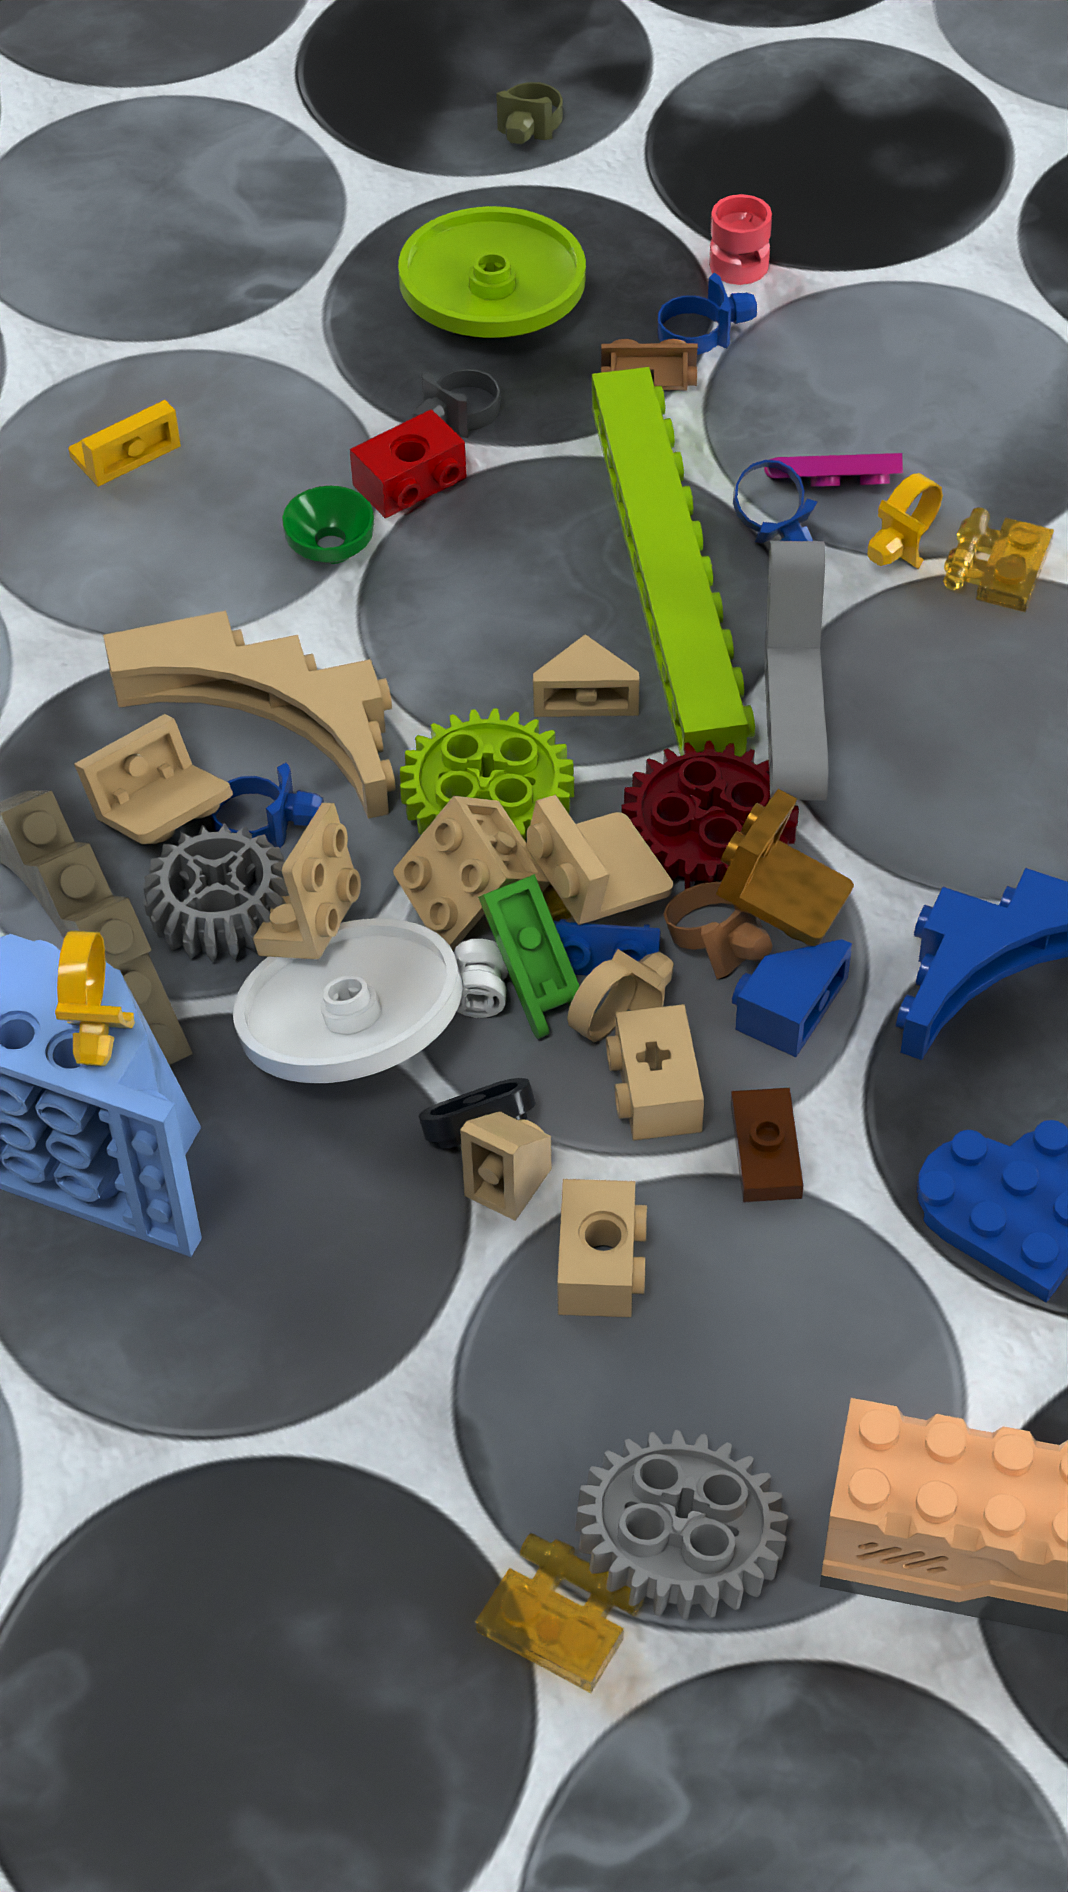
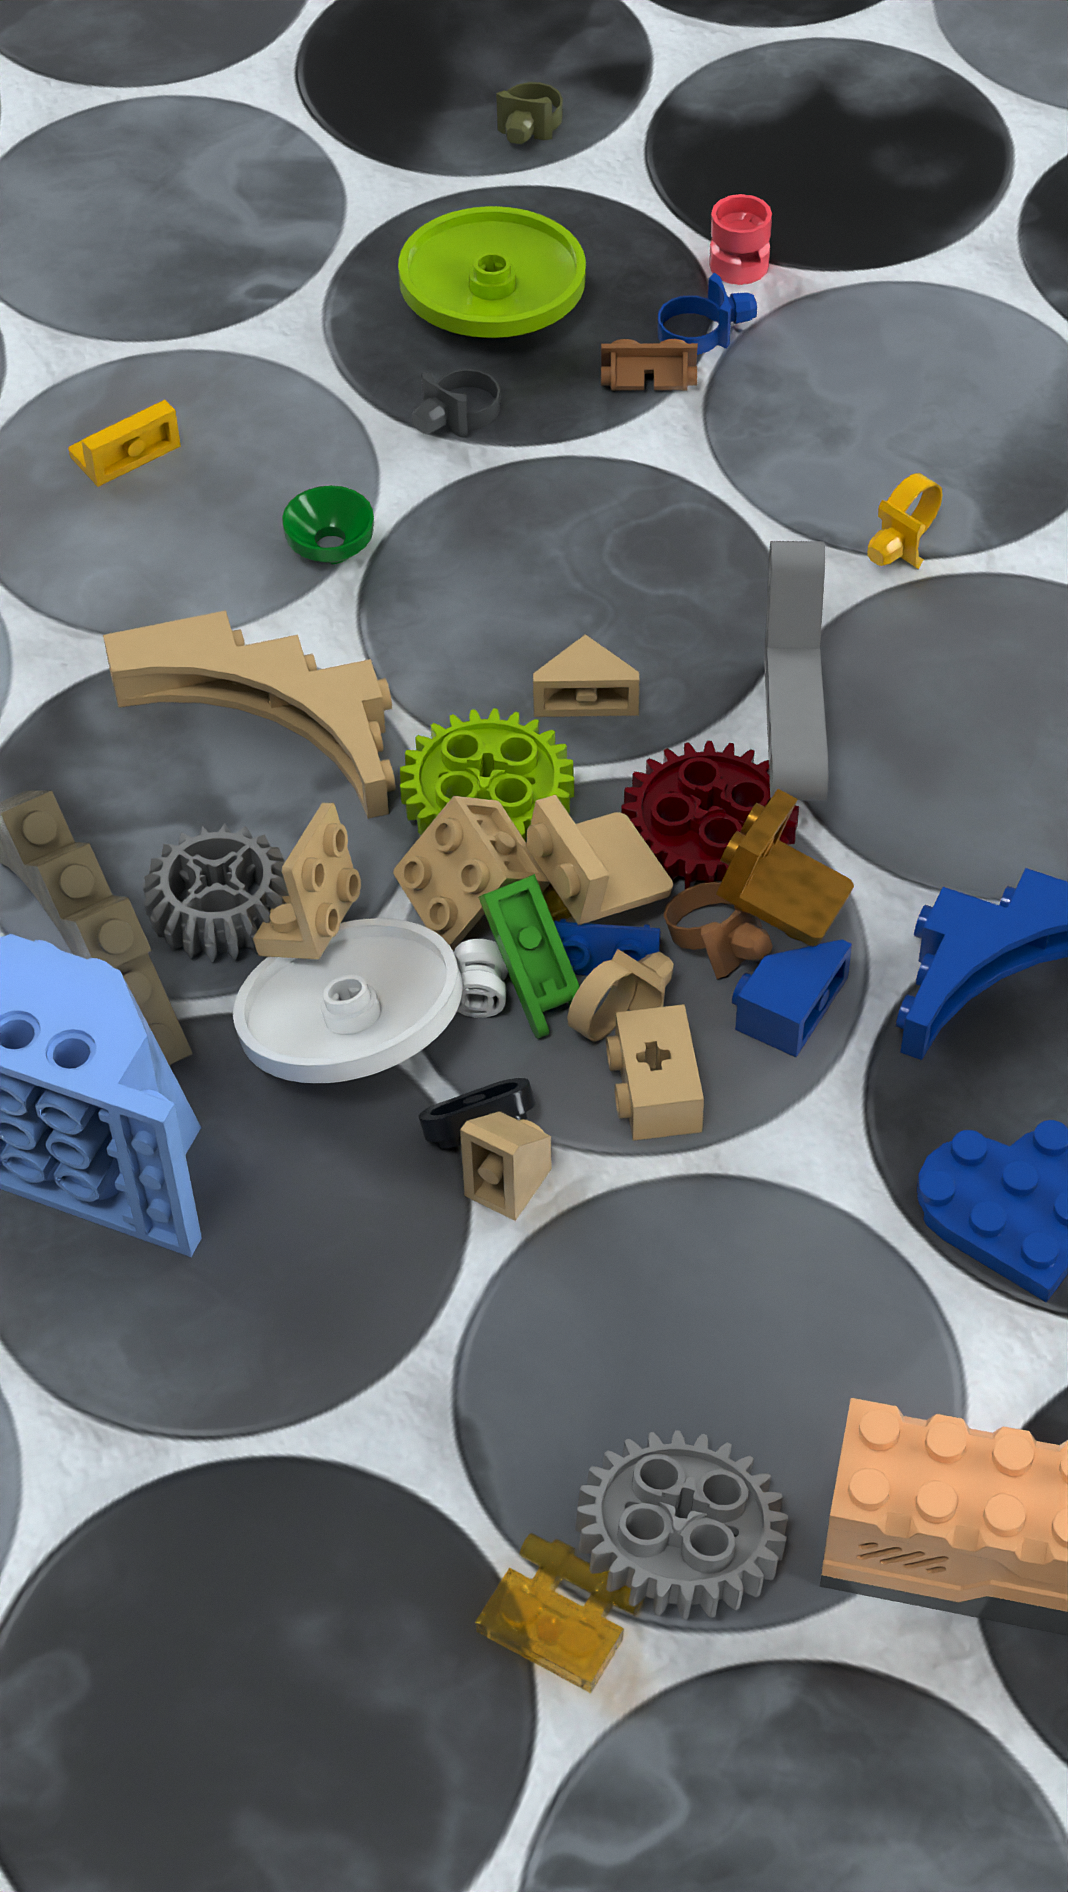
(80, 998): yellow piece -> none
(149, 783): tan bracket -> none
(287, 806): blue piece -> none
(408, 463): red brick -> none
(592, 1279): tan brick -> none
(667, 563): lime brick -> none
(766, 1145): reddish brown plate -> none
(788, 530): blue piece -> none
(826, 470): dark pink hinge -> none
(1013, 564): clear yellow plate -> none

